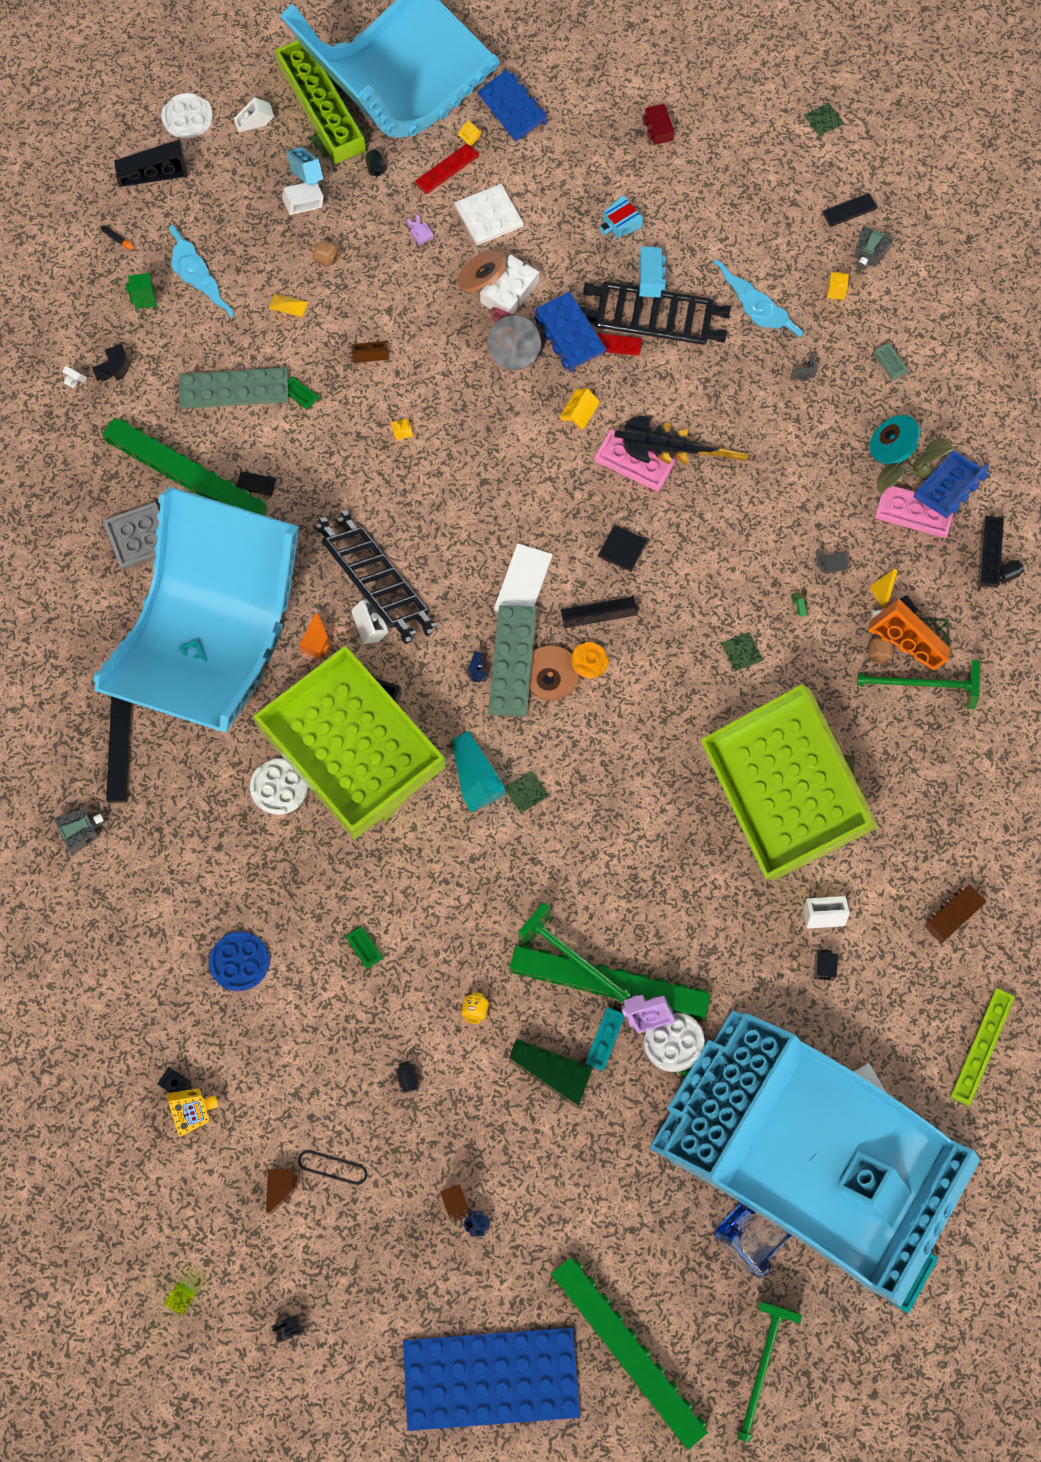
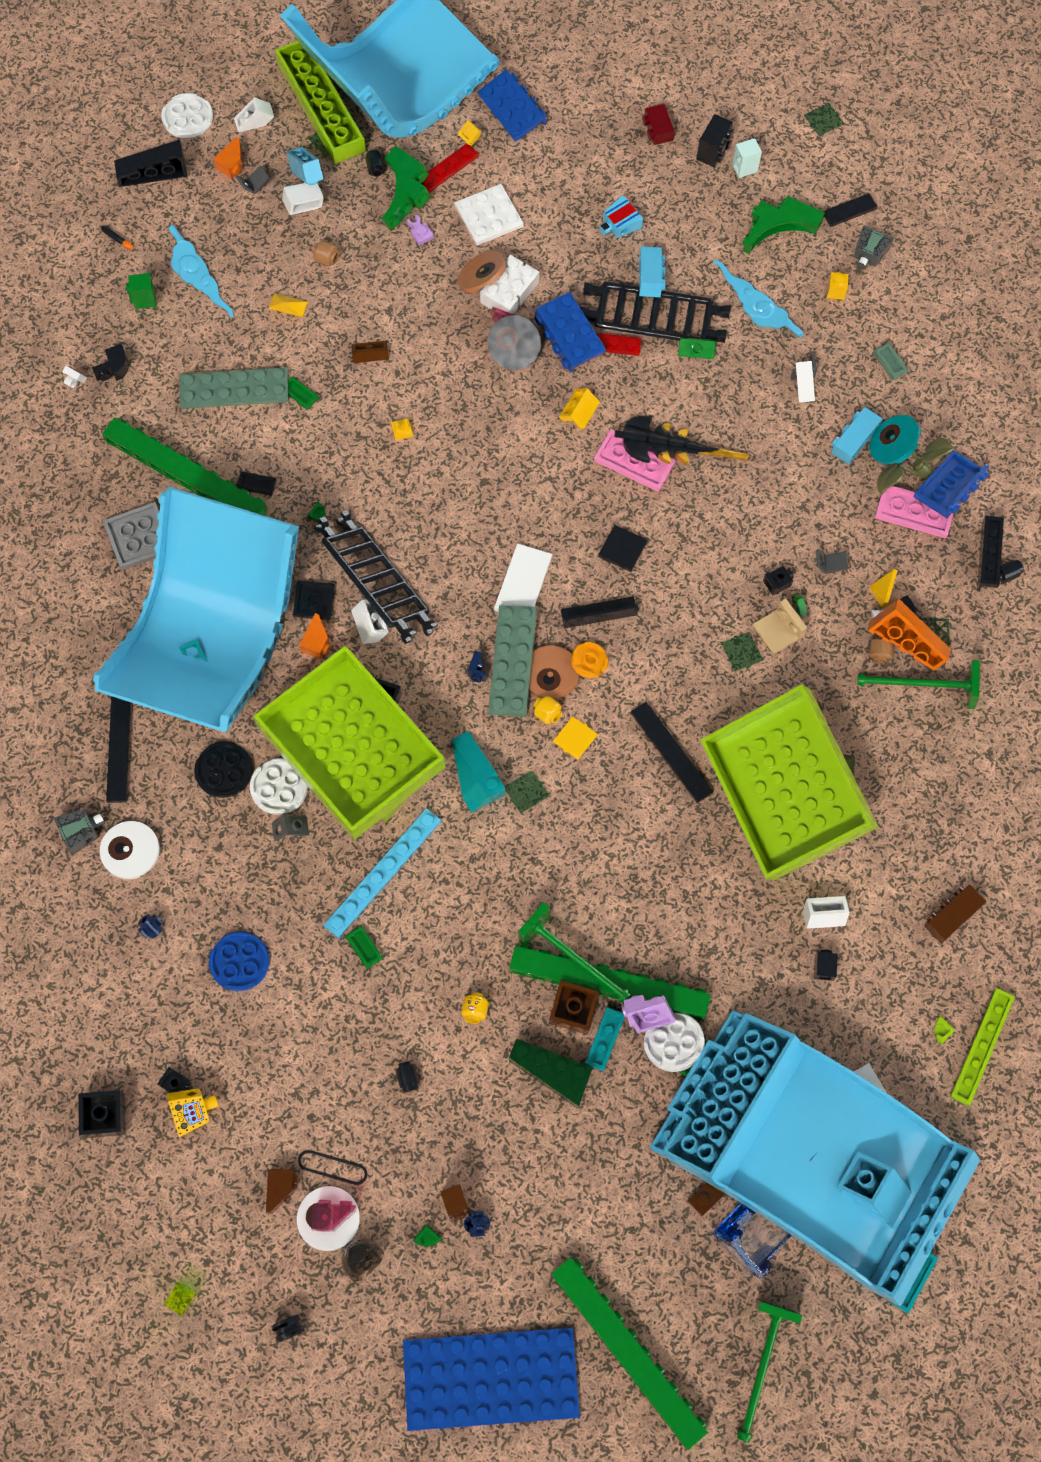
(101, 1114): none -> black brick
(129, 850): none -> white tile
(150, 926): none -> dark blue gear
(223, 769): none -> black tile
(230, 159): none -> orange slope
(255, 180): none -> dark grey bracket
(290, 826): none -> dark grey bracket
(312, 599): none -> black tile
(316, 513): none -> green tile
(326, 1240): none -> white tile
(329, 1217): none -> clear pink slope
(360, 1256): none -> clear smoke cylinder
(382, 873): none -> medium azure plate
(409, 190): none -> green arch
(427, 1237): none -> green tile
(547, 710): none -> yellow head
(573, 1007): none -> reddish brown brick
(575, 738): none -> yellow piece
(671, 752): none -> black tile
(696, 348): none -> green plate
(705, 1198): none -> reddish brown plate
(715, 141): none -> black brick
(746, 158): none -> light aqua panel
(775, 584): none -> black brick
(780, 627): none -> tan bracket
(789, 216): none -> green arch
(805, 381): none -> white sticker
(856, 435): none -> medium azure brick
(942, 1030): none -> lime tile

